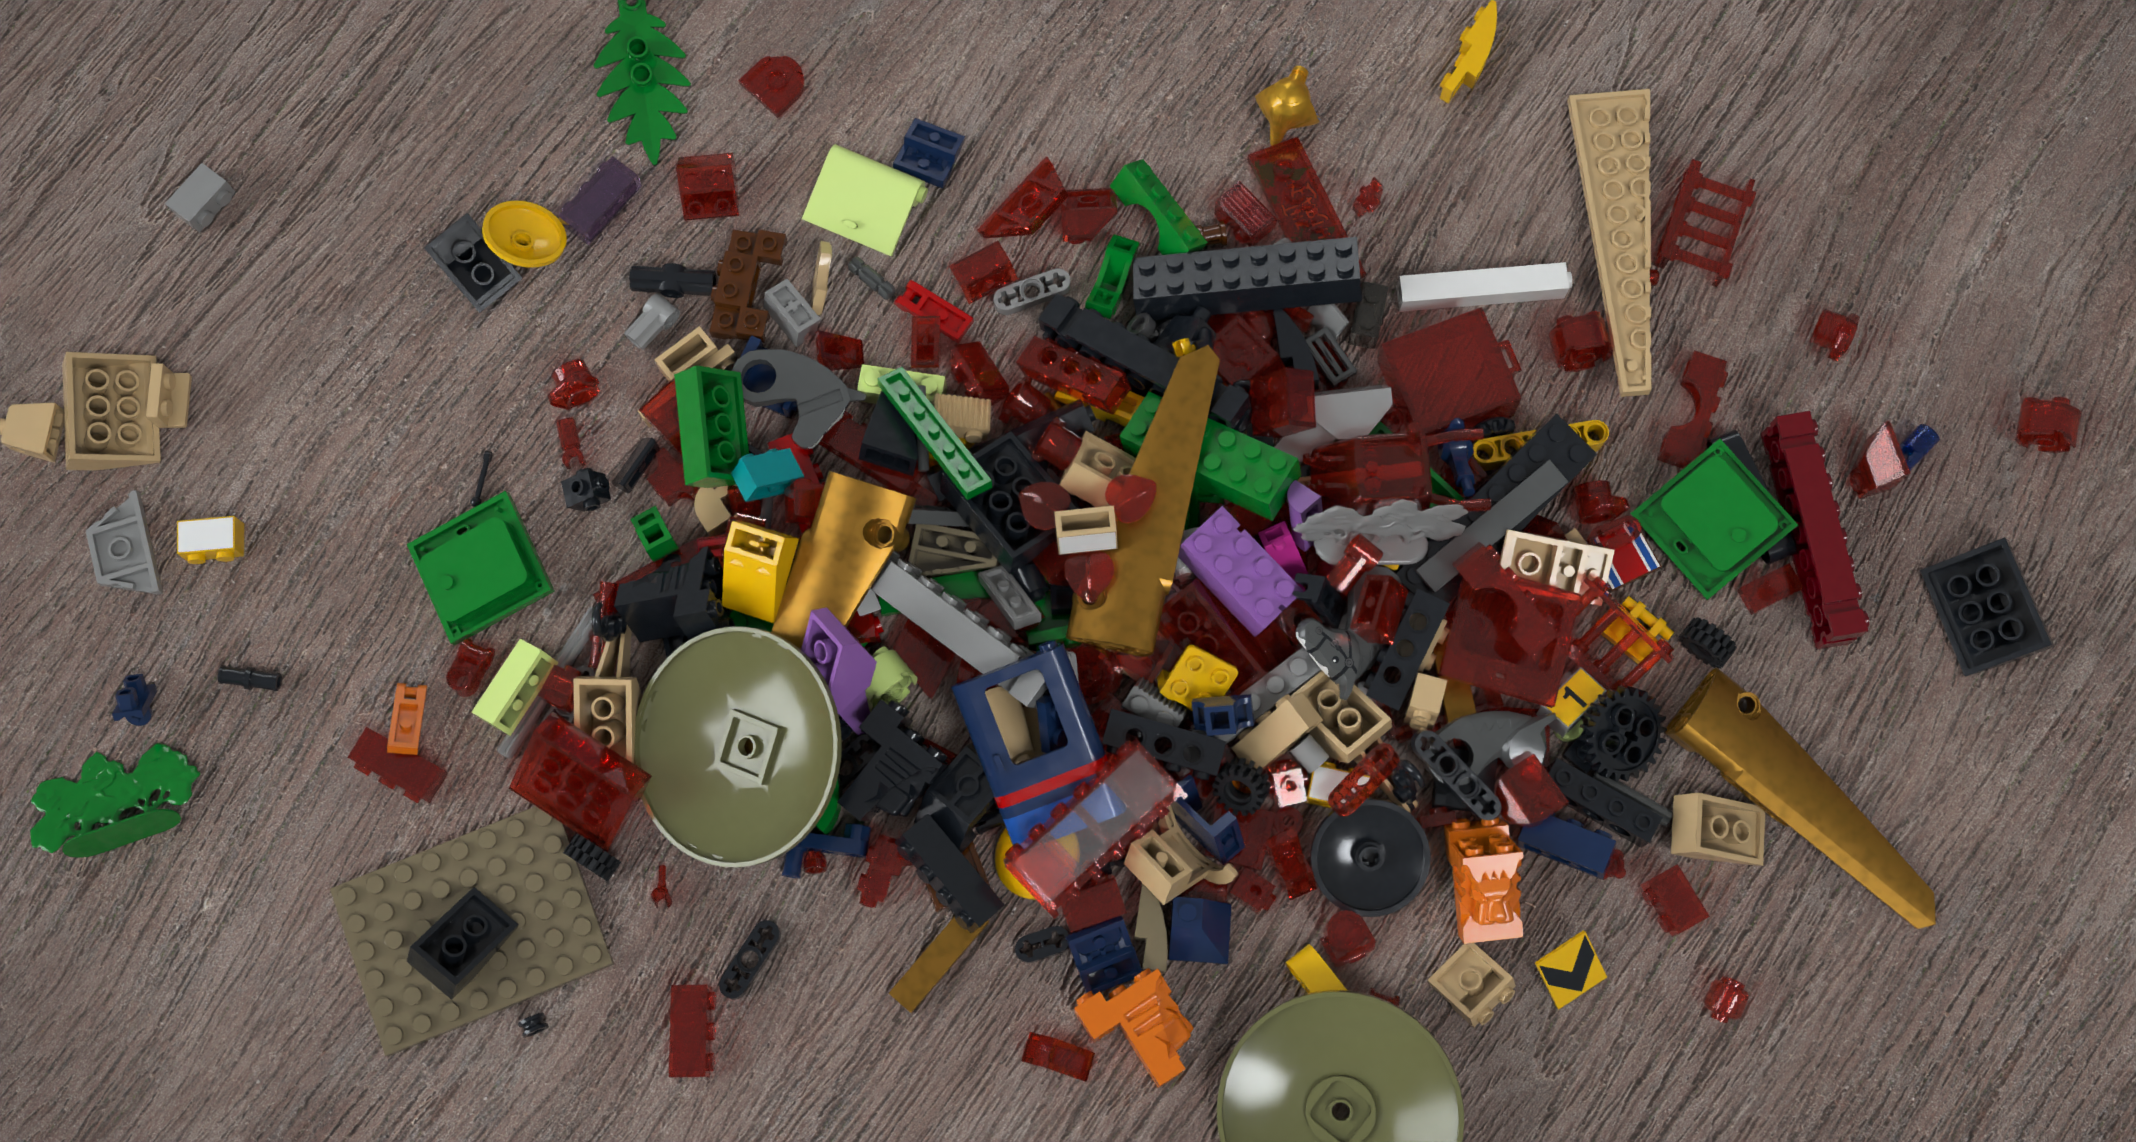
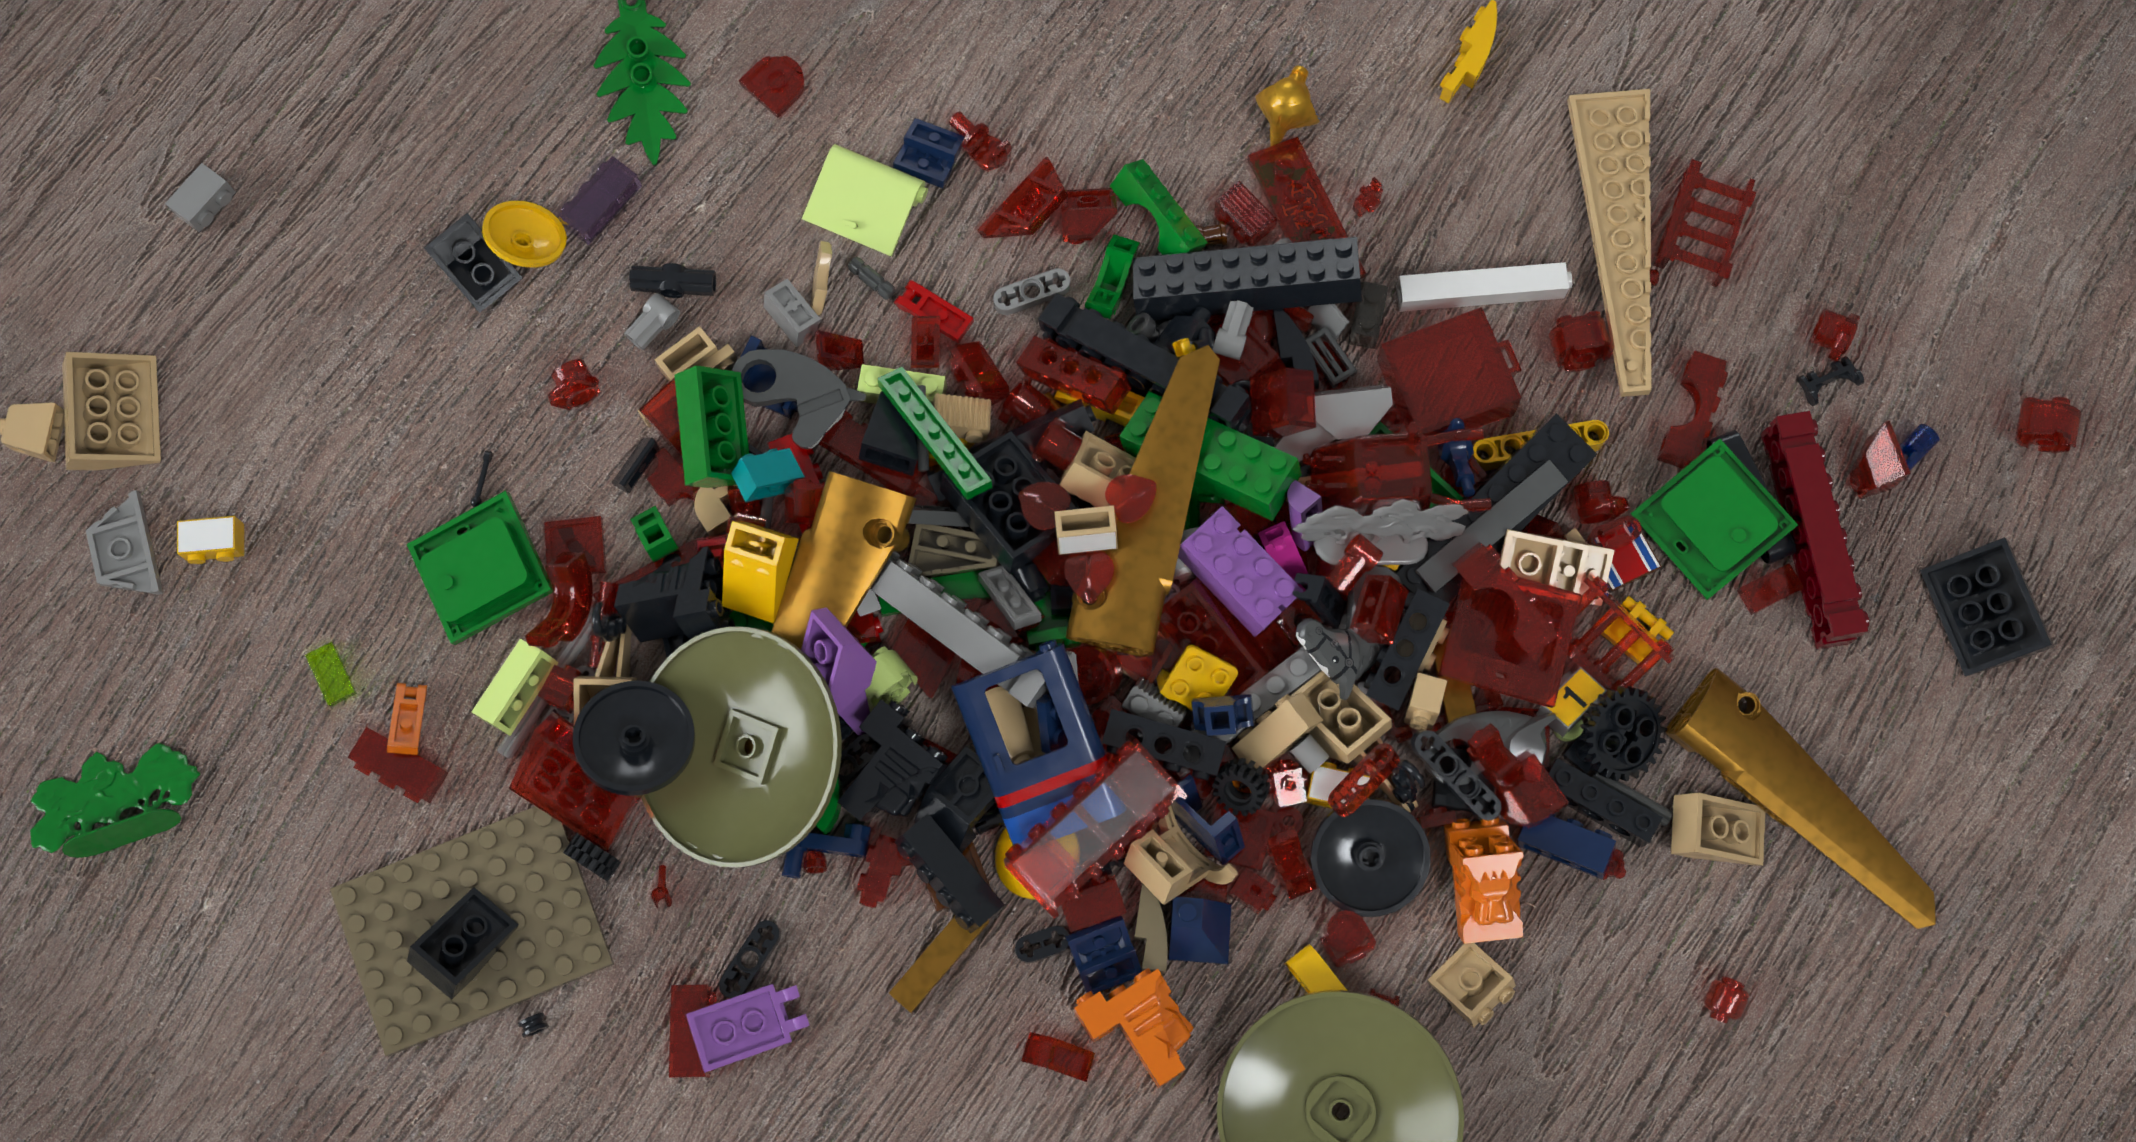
(134, 700): dark blue hips -> none
(168, 397): tan bracket -> none
(249, 678): black pin -> none
(330, 674): none -> clear neon green tile
(470, 662): clear red piece -> none
(569, 441): clear red bar -> none
(571, 601): none -> clear red arch
(577, 536): none -> clear red tile
(586, 490): black brick -> none
(634, 738): none -> black dish
(708, 186): clear red slope -> none
(738, 284): reddish brown bracket -> none
(743, 1026): none -> medium lavender tile
(982, 148): none -> clear red piece
(982, 270): clear red brick -> none
(1232, 337): none -> light grey piece
(1494, 759): none -> clear red brick
(1496, 427): black gear -> none
(1570, 969): yellow piece -> none
(1674, 901): clear red brick -> none
(1707, 642): black tyre -> none
(1845, 371): none -> black piece

